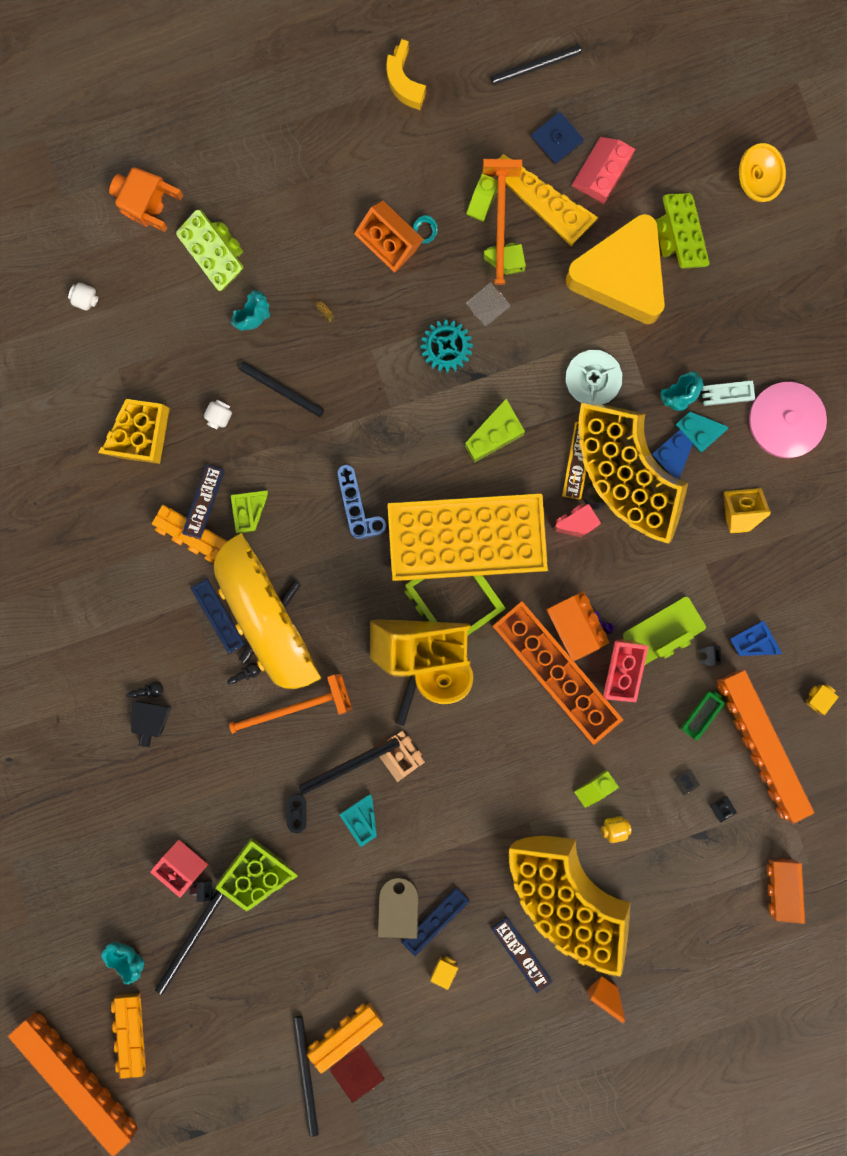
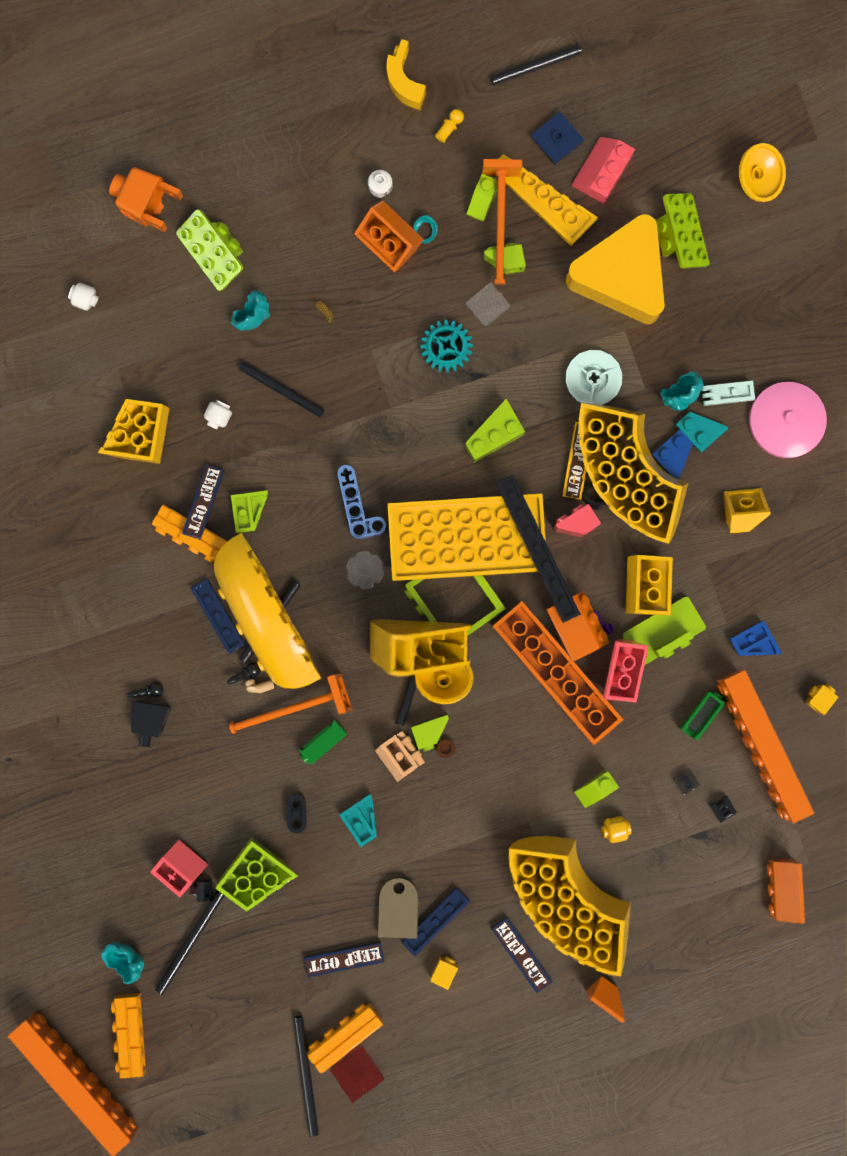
(259, 688): none -> tan arm
(322, 742): none -> green window
(344, 959): none -> tile
(349, 765): black axle -> none
(365, 570): none -> clear plant
(380, 183): none -> white head
(429, 732): none -> lime slope
(445, 748): none -> reddish brown tile
(456, 117): none -> yellow pin
(537, 548): none -> black tile
(649, 585): none -> yellow slope
(713, 655): black tile -> none

